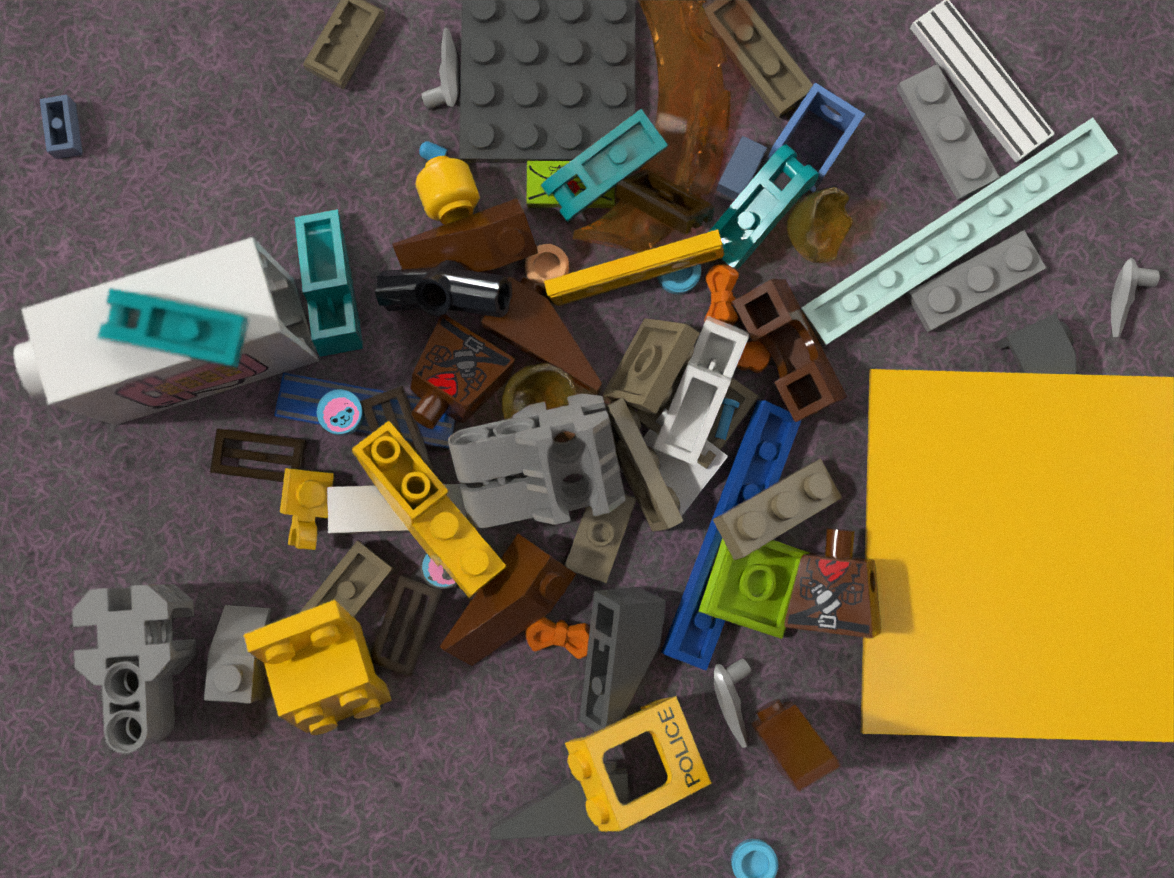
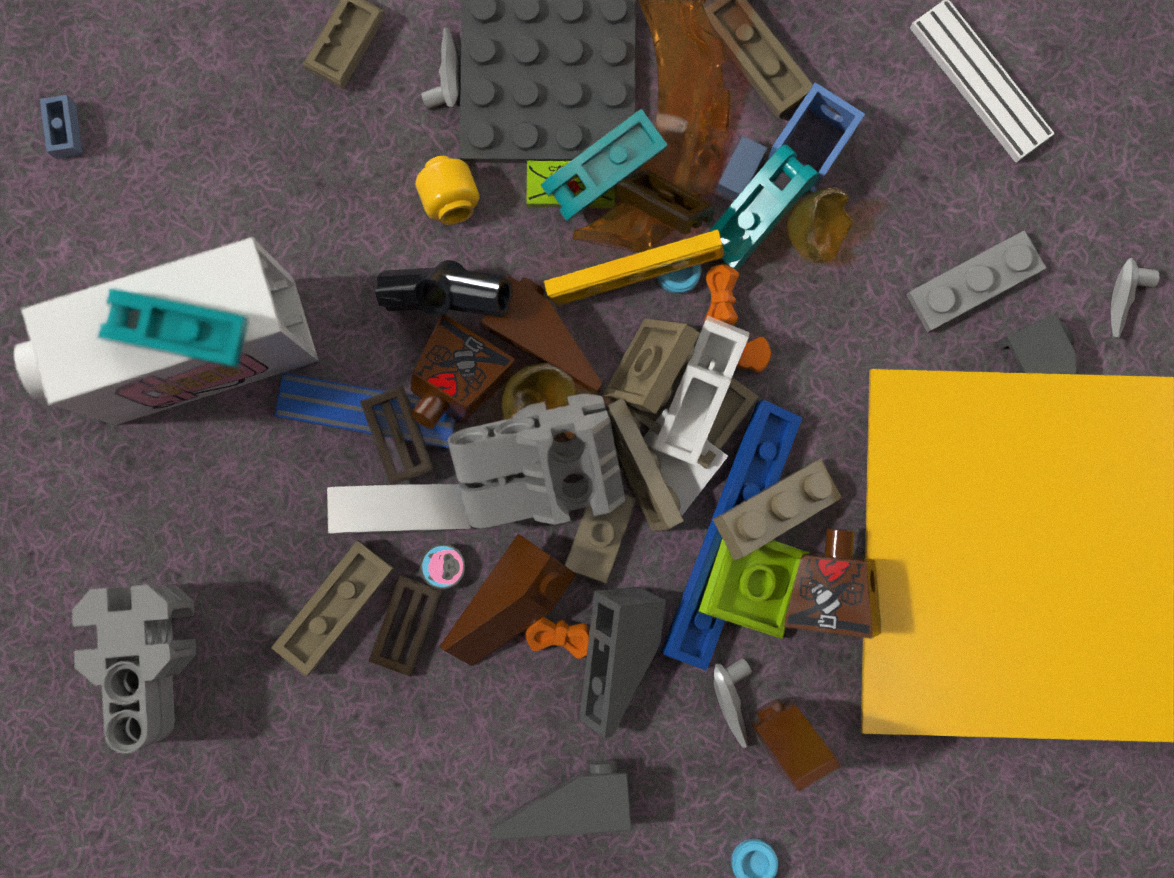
(219, 452): dark brown tile -> none
(231, 669): light grey slope -> none
(305, 498): yellow plate -> none
(319, 668): yellow bracket -> none
(328, 283): teal slope -> none
(340, 412): tile -> none
(427, 510): yellow slope -> none
(430, 150): dark azure piece -> none
(476, 241): reddish brown slope -> none
(546, 264): light nougat tile -> none
(675, 747): yellow window -> none
(726, 417): dark azure piece -> none
(780, 325): reddish brown arch -> none
(947, 132): light grey plate -> none
(958, 232): light aqua plate -> none

